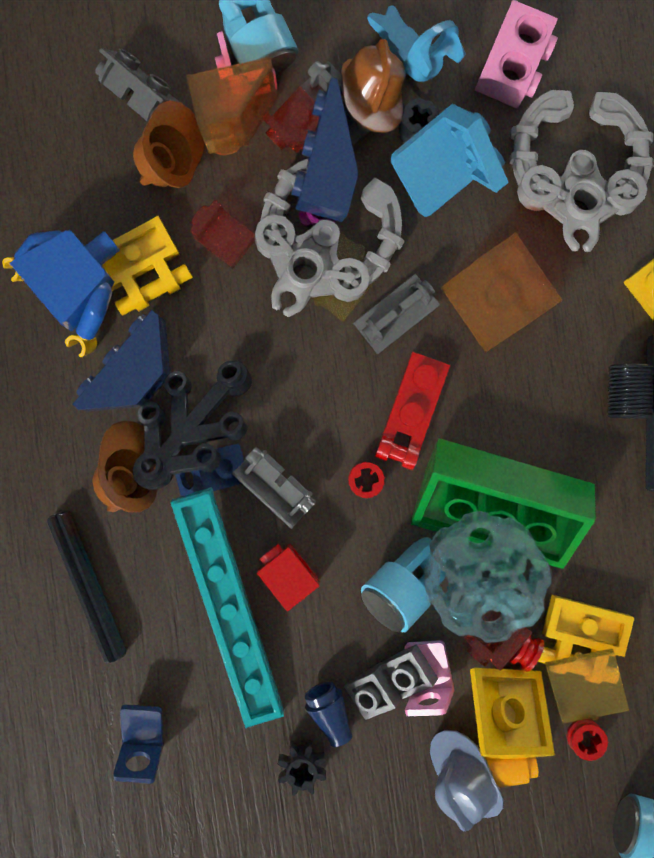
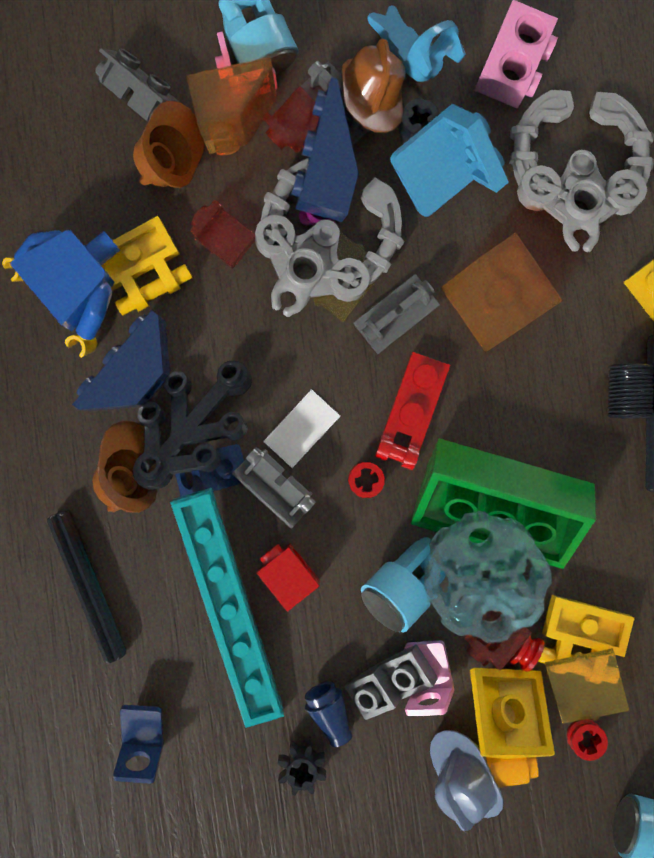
(301, 428): none -> white sticker

